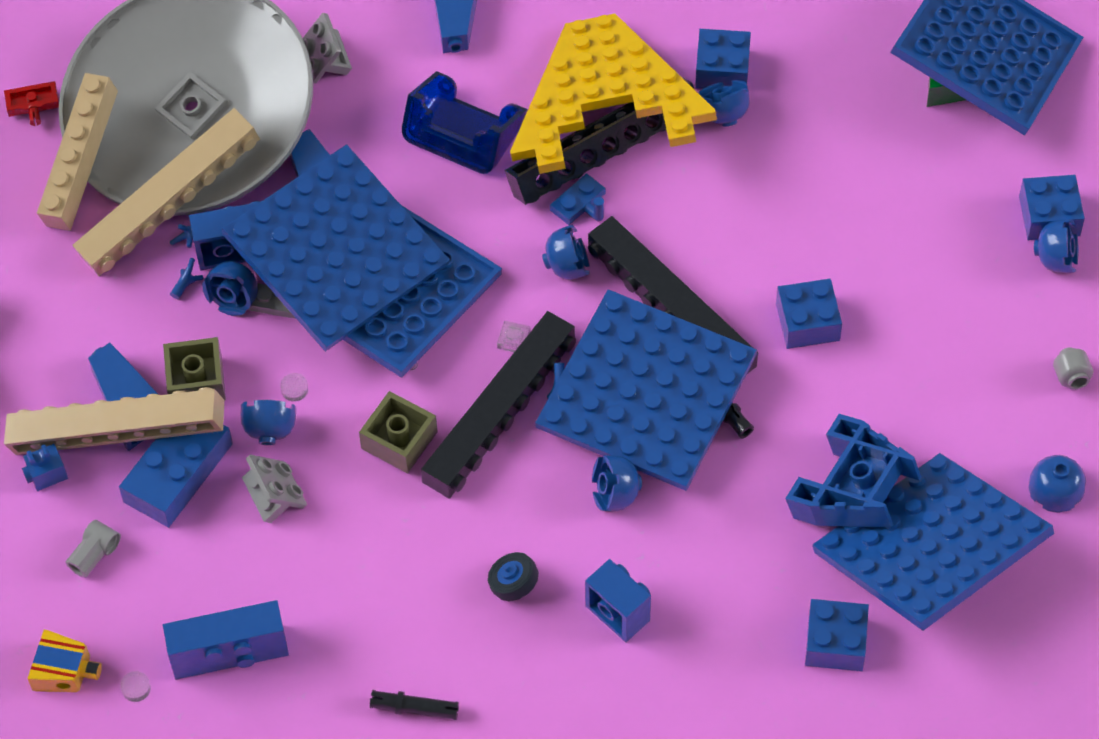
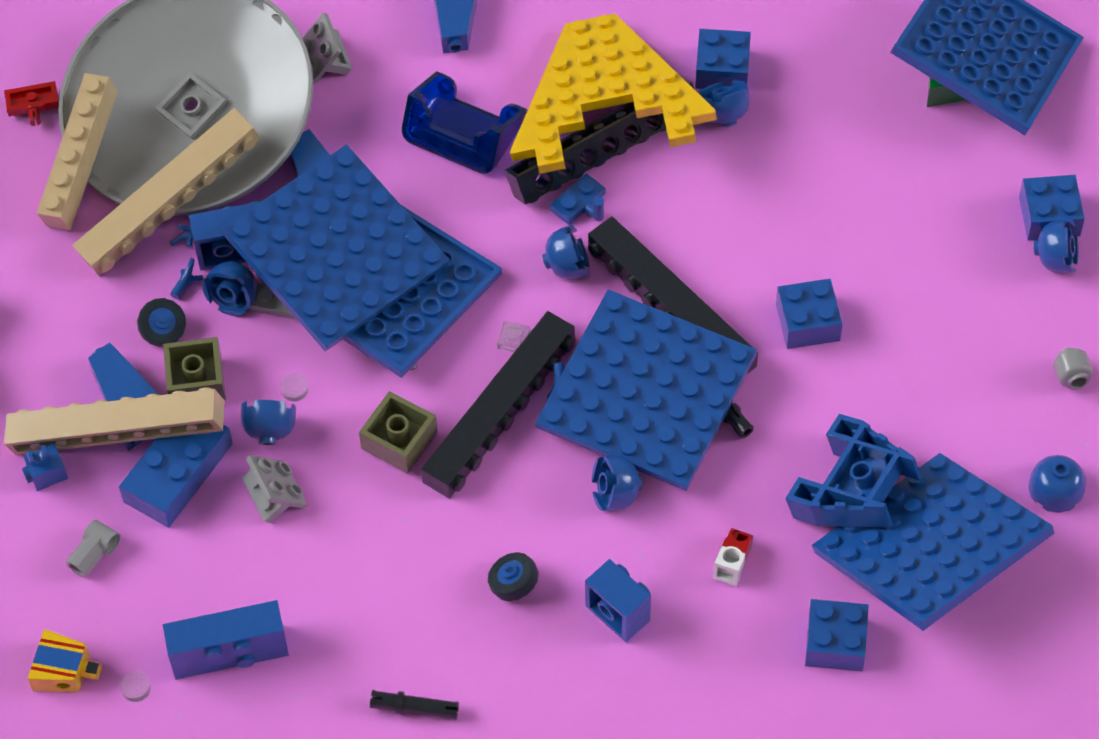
(161, 322): none -> black wheel
(732, 557): none -> leg

